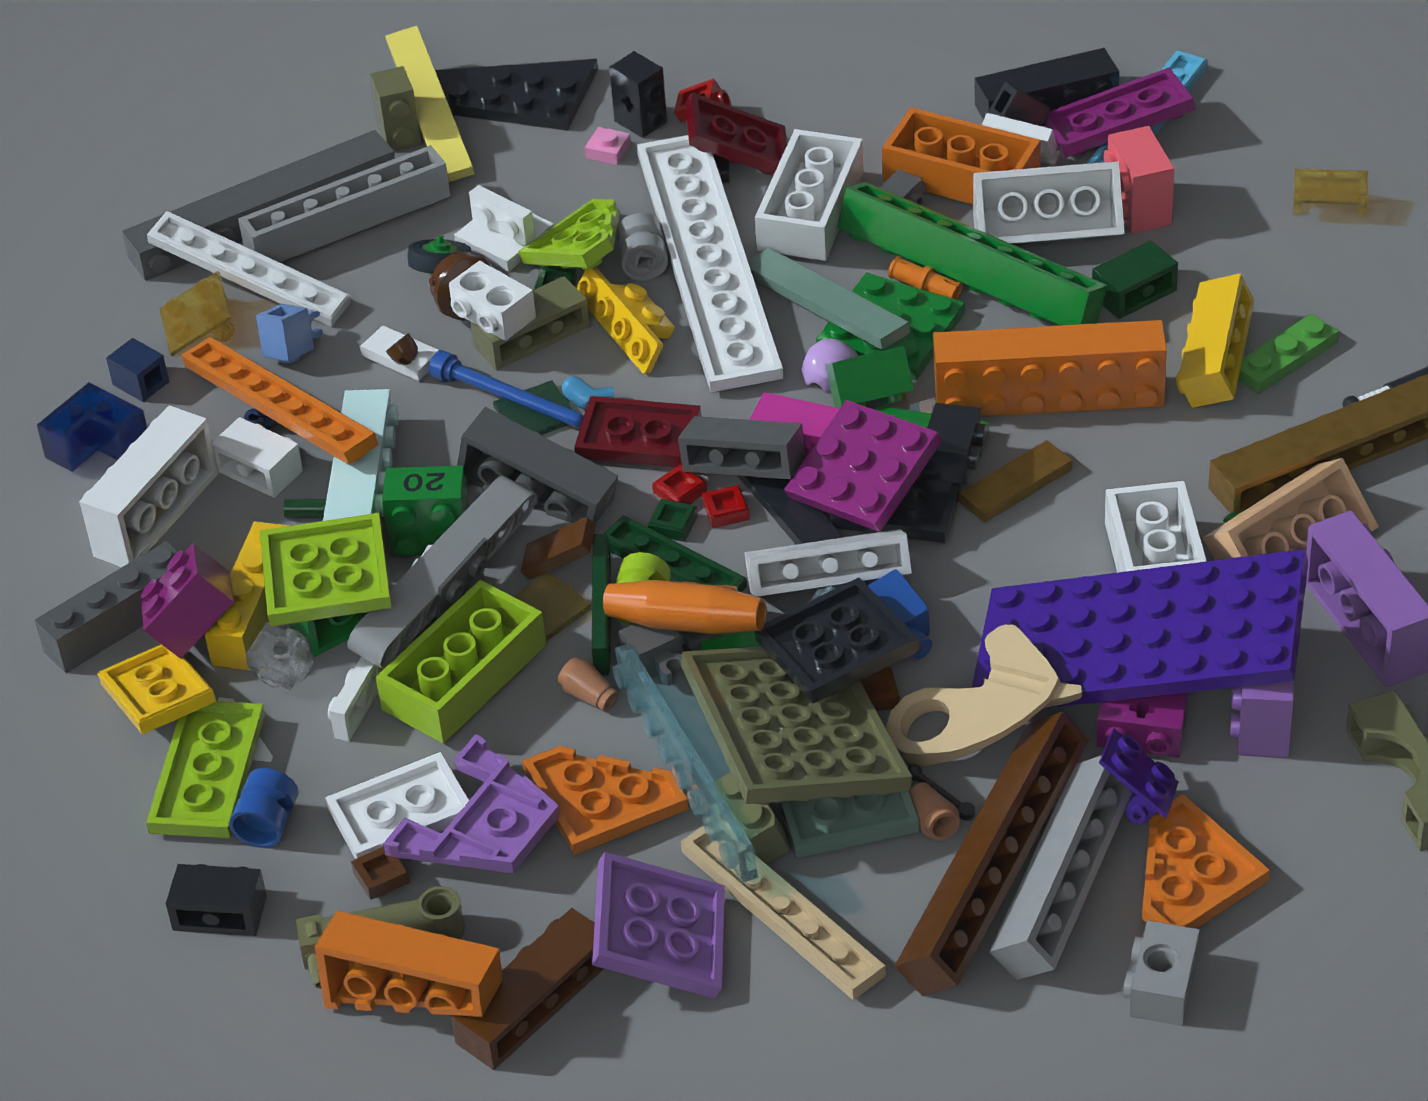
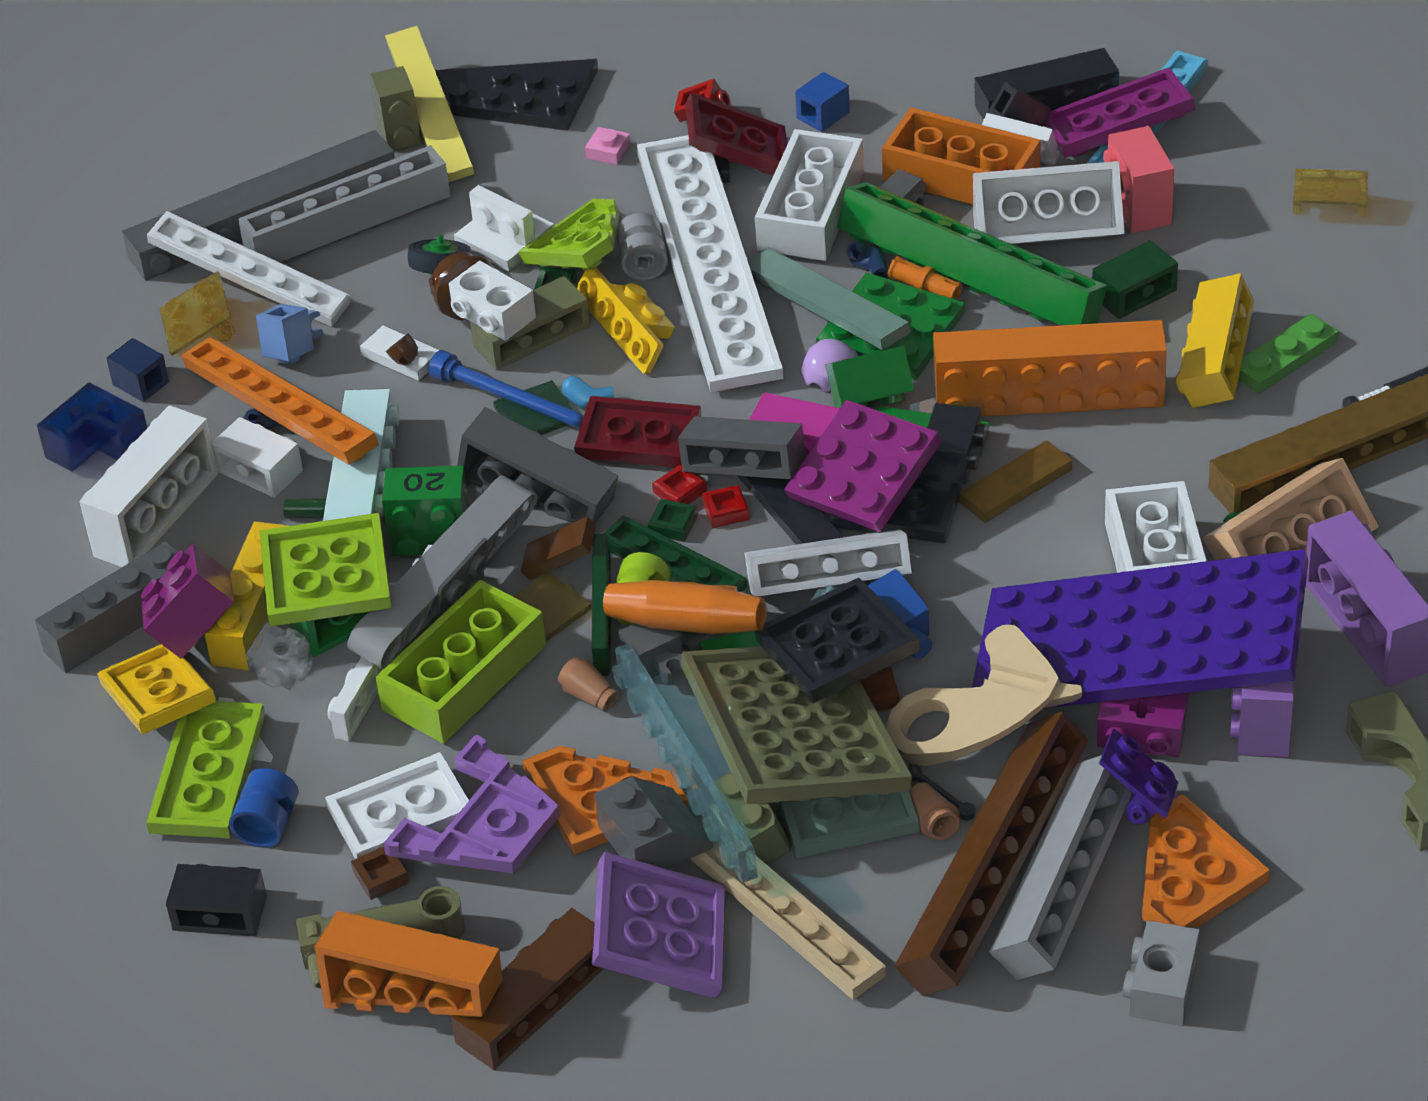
(638, 94): black brick -> none
(649, 823): none -> dark grey slope
(822, 101): none -> blue brick
(867, 258): none -> dark blue arm

